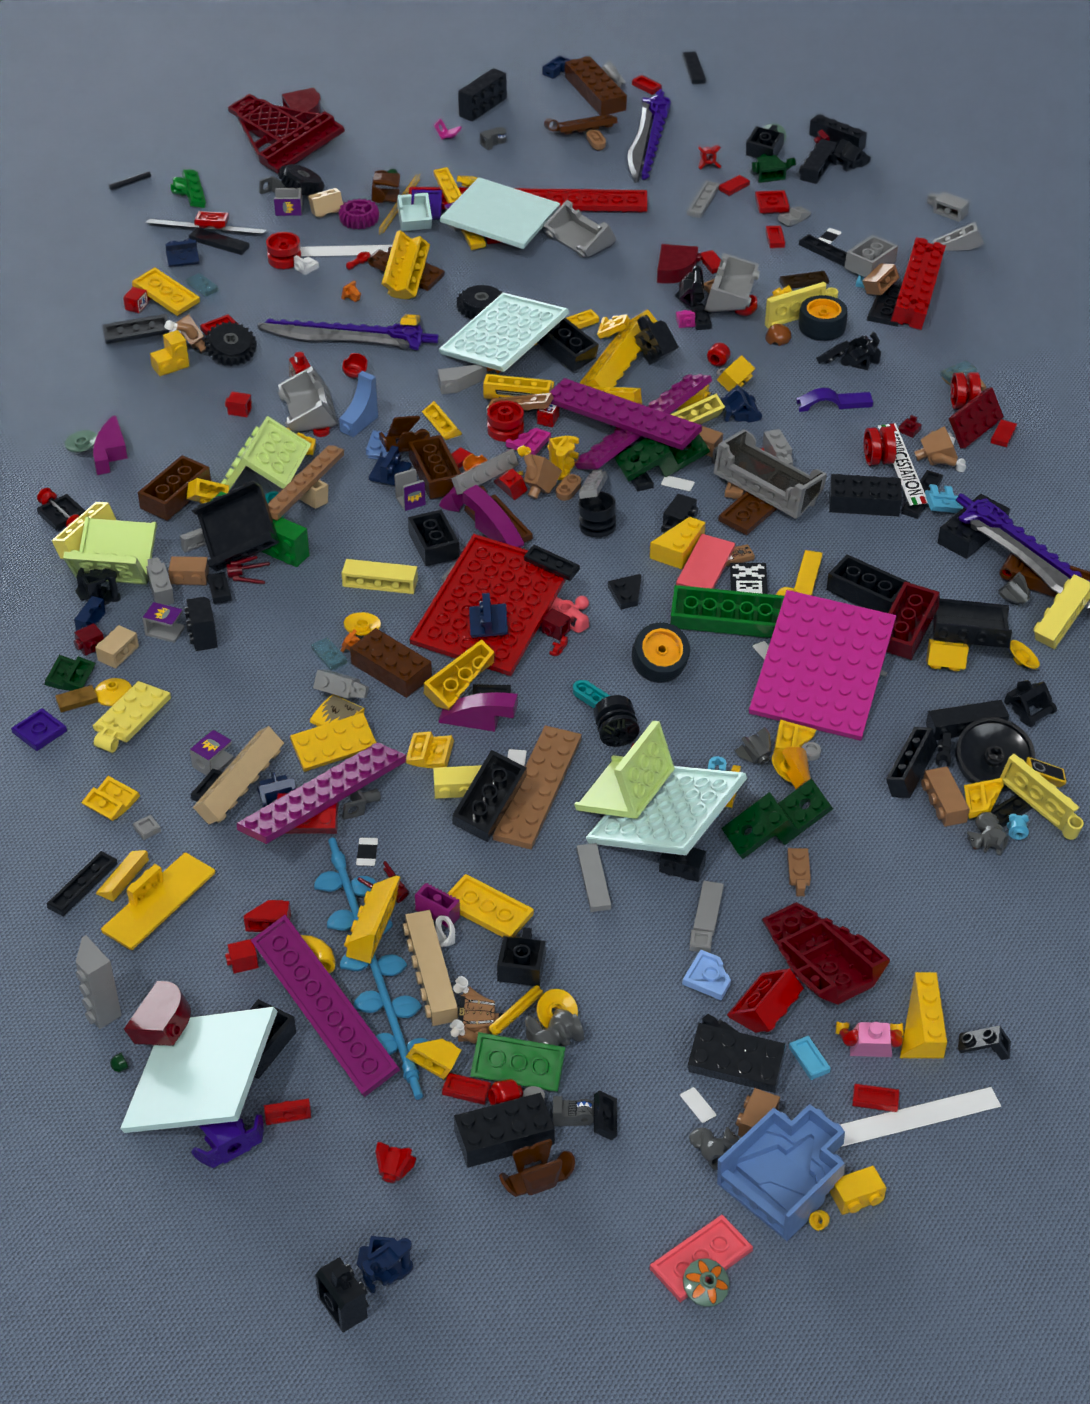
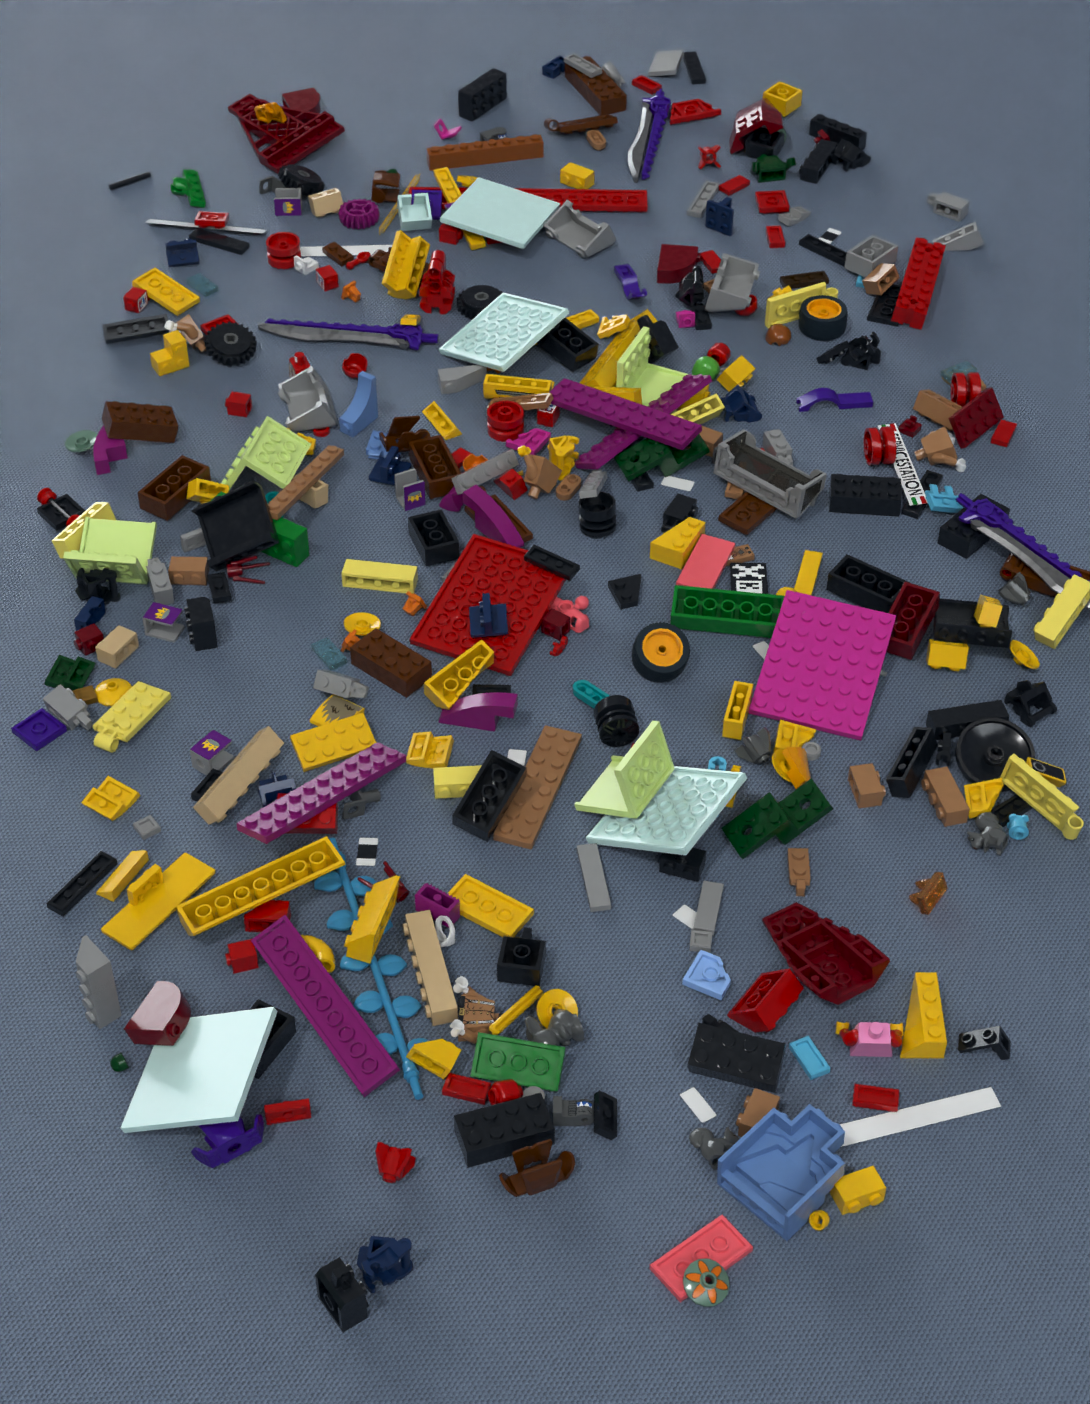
(68, 708): none -> light grey hinge
(139, 422): none -> reddish brown brick
(259, 886): none -> yellow slope
(270, 112): none -> light orange slope
(327, 278): none -> red brick
(337, 253): none -> reddish brown plate
(413, 604): none -> orange brick
(437, 285): none -> red connector
(450, 234): none -> red brick
(485, 152): none -> dark orange brick
(577, 176): none -> yellow brick
(582, 65): none -> light grey tile
(629, 282): none -> dark purple piece
(636, 372): none -> yellowish green bracket
(666, 63): none -> light grey tile
(686, 916): none -> white sticker
(692, 110): none -> red wing
(706, 366): none -> bright green hair
(720, 216): none -> dark blue bracket
(737, 710): none -> yellow brick
(752, 118): none -> dark red wedge
(784, 97): none -> yellow brick
(866, 785): none -> medium nougat brick
(932, 891): none -> clear orange tile
(935, 407): none -> medium nougat brick
(988, 611): none -> yellow brick

